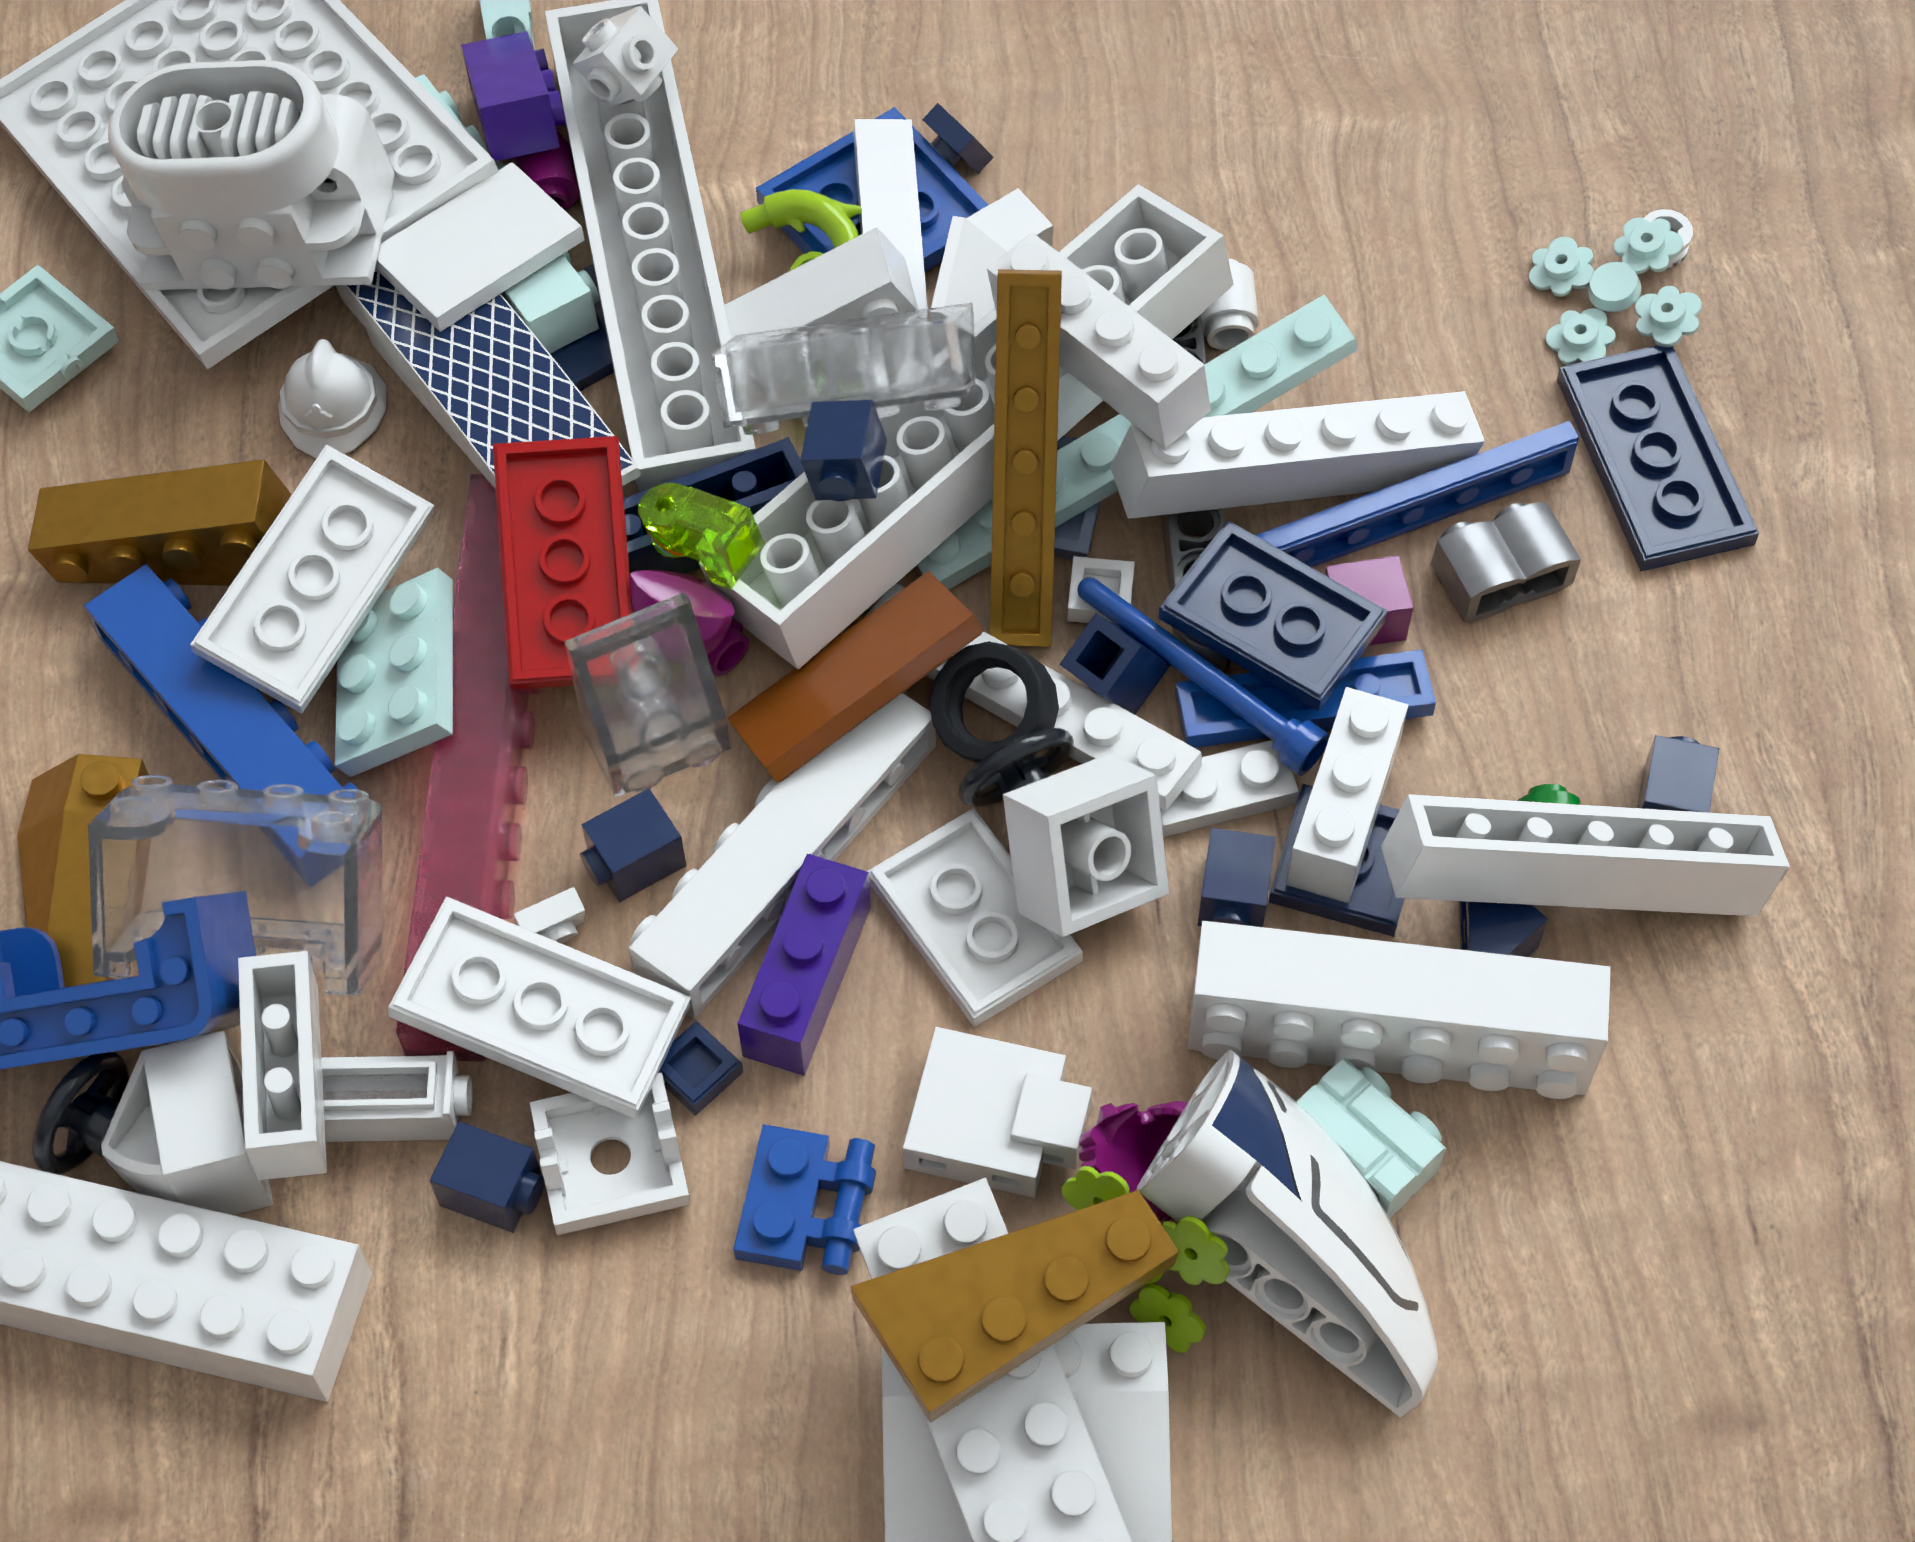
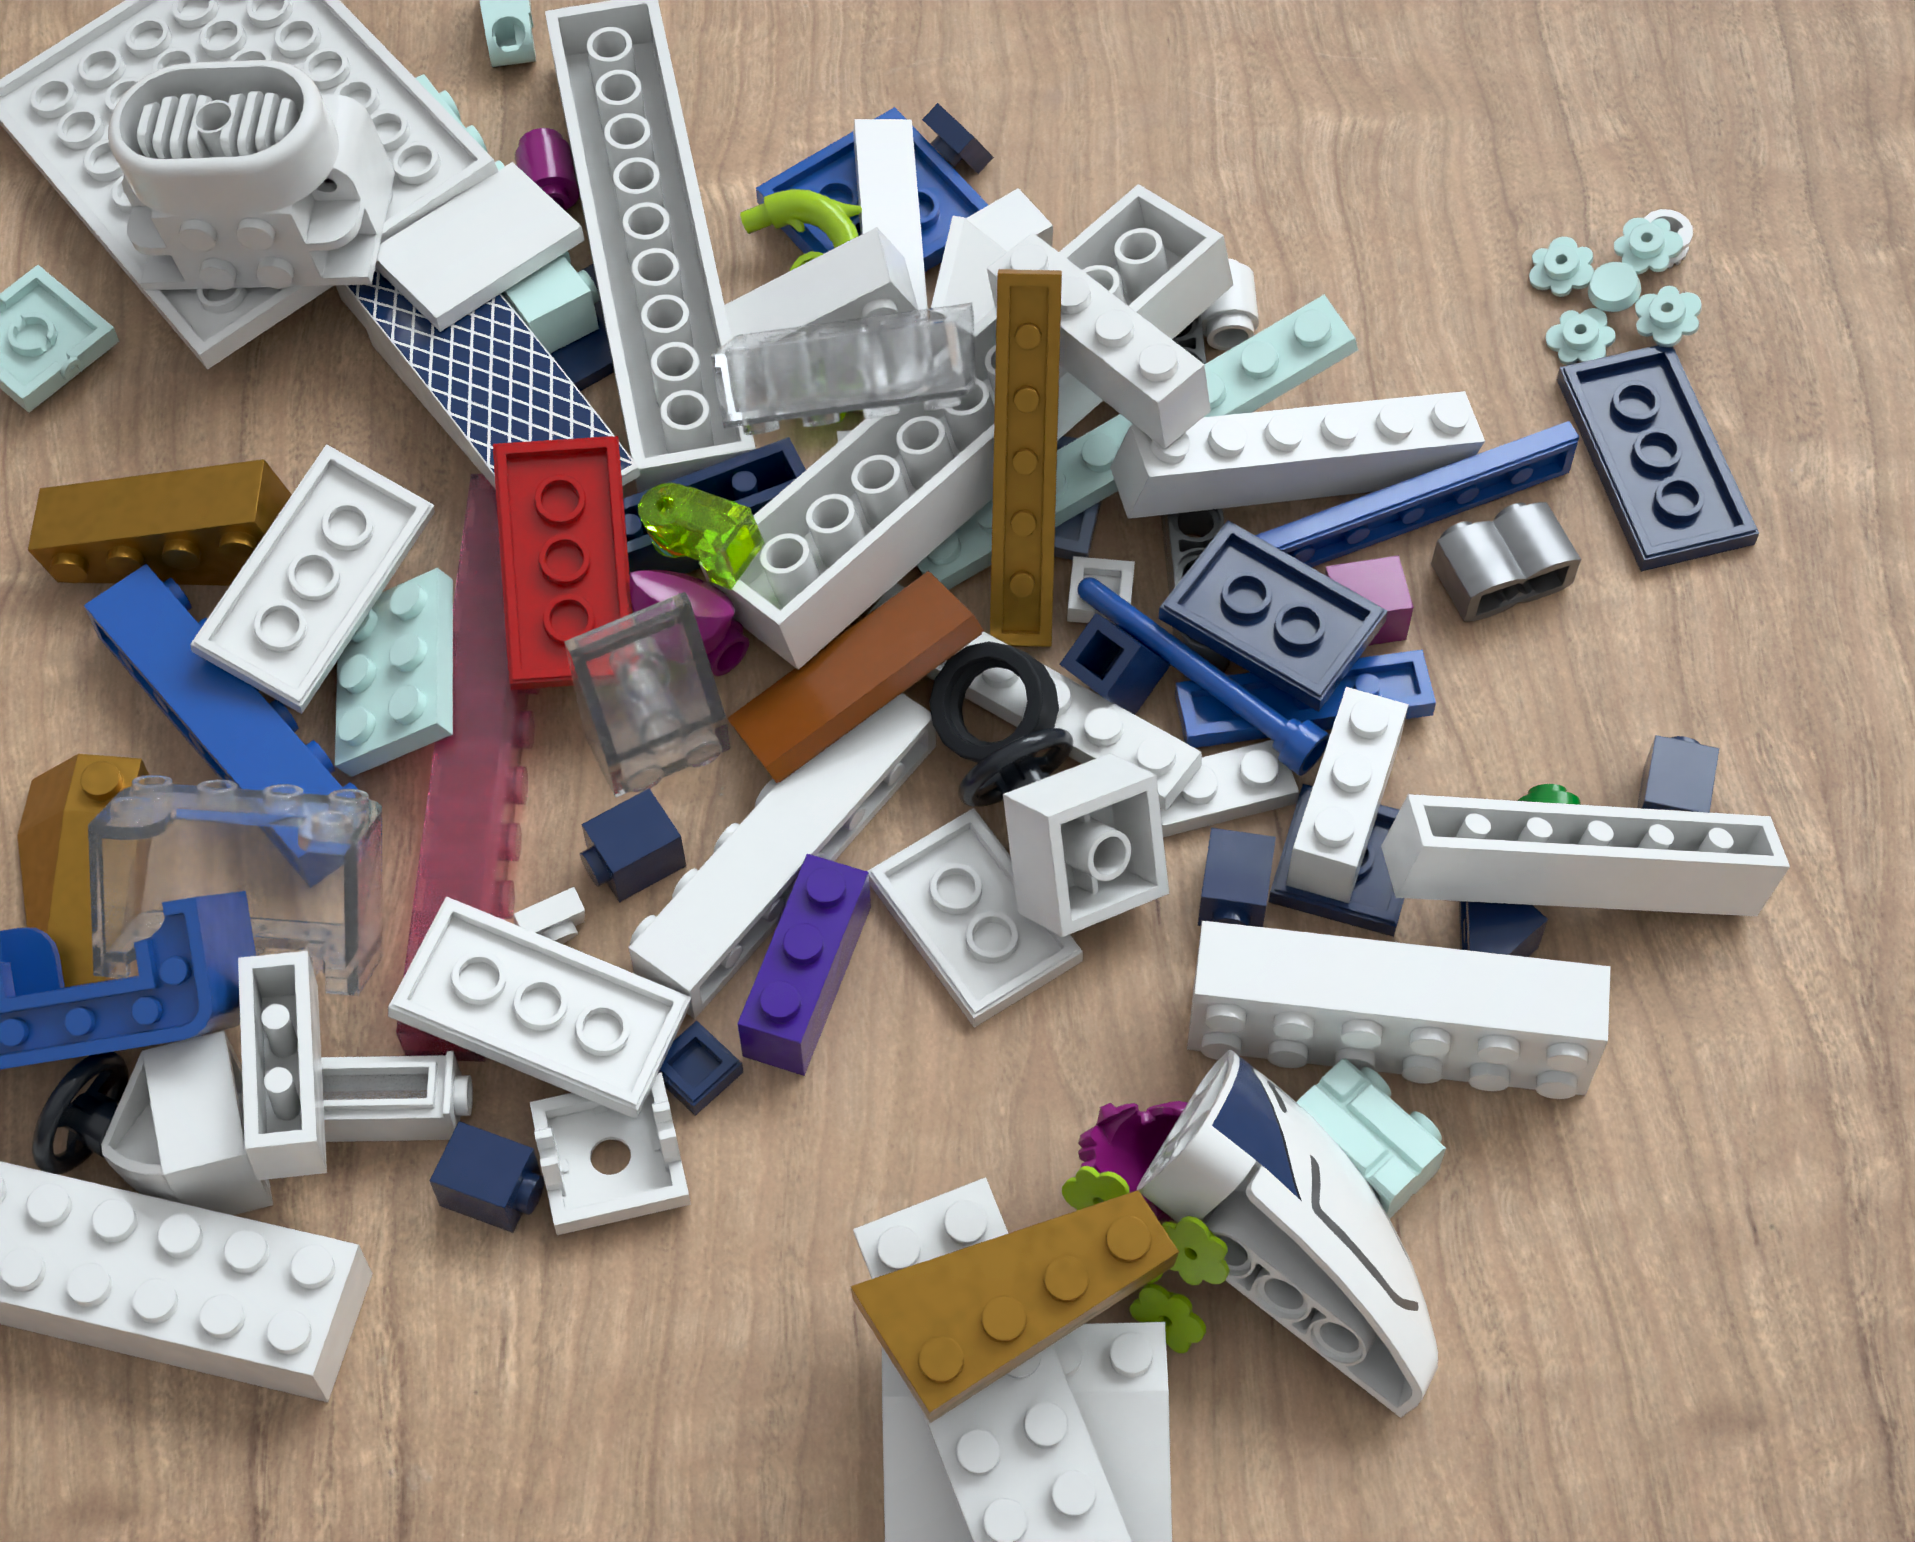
(331, 401): white piece -> none
(513, 95): dark purple brick -> none
(624, 57): white brick -> none
(784, 1195): blue plate -> none
(843, 450): dark blue brick -> none
(994, 1113): white piece -> none

